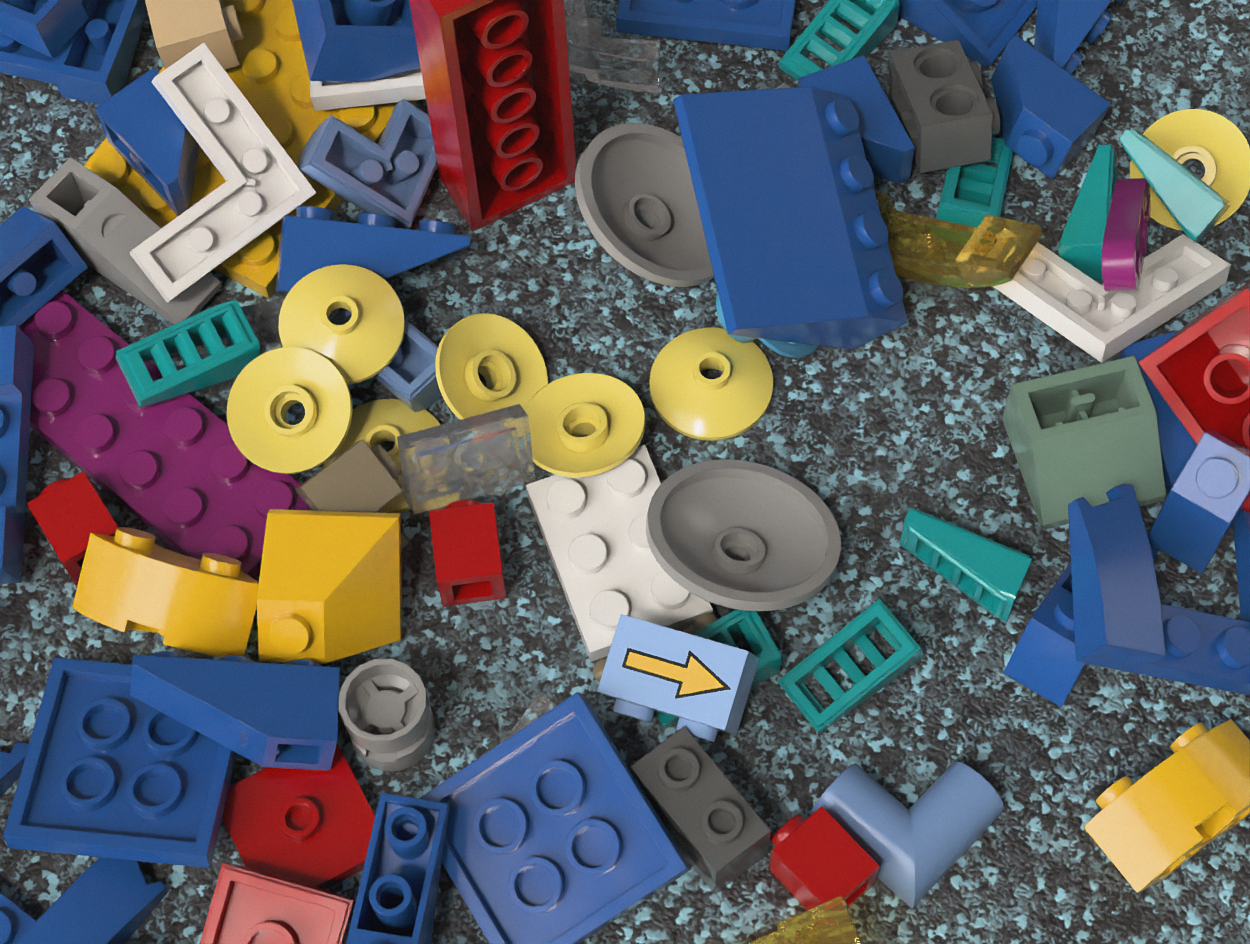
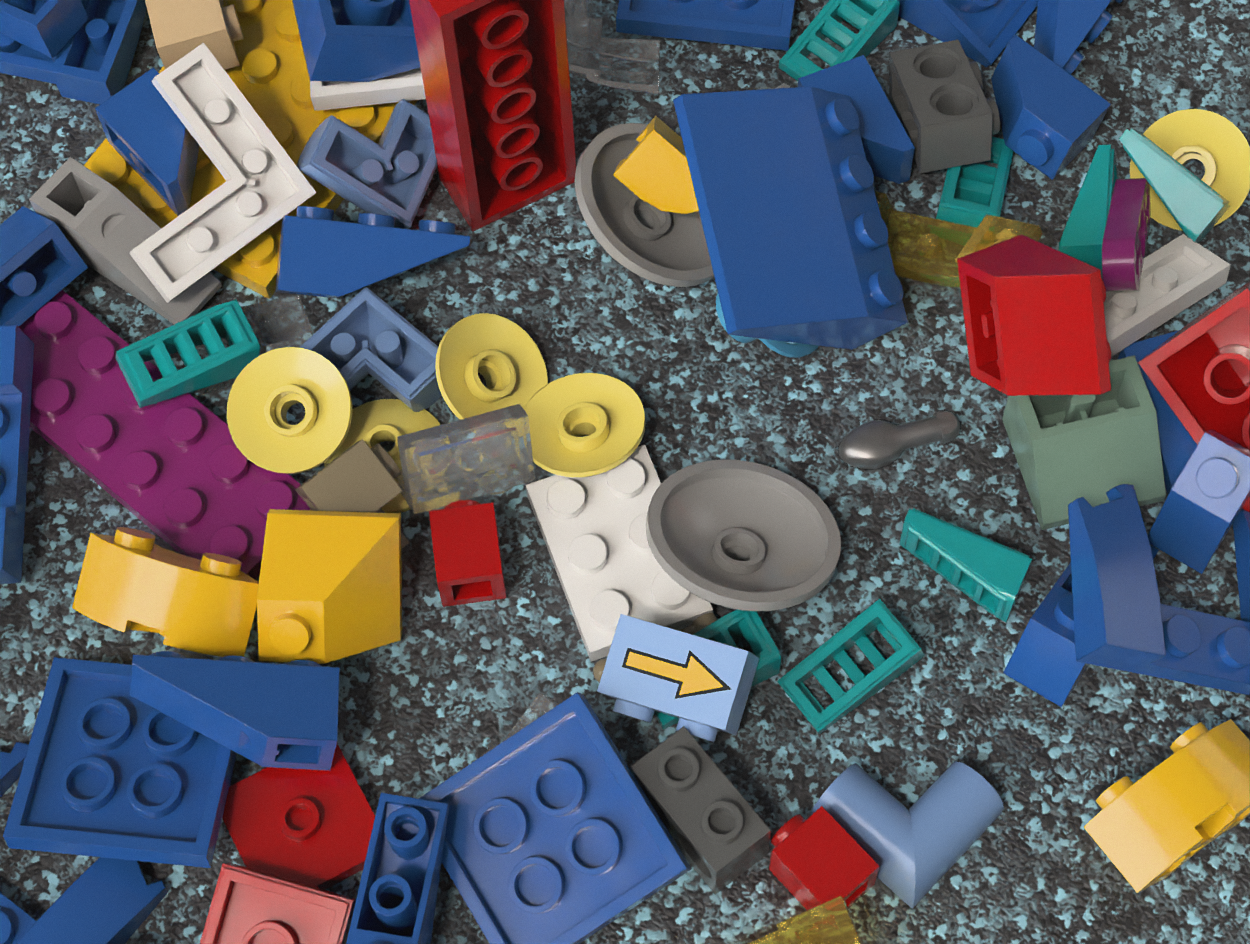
(67, 516): red brick -> none
(363, 343): light yellow dish -> none
(386, 699): light grey wheel -> none
(659, 170): none -> yellow brick
(705, 406): light yellow dish -> none
(882, 442): none -> flat silver piece
(1034, 320): none -> red slope

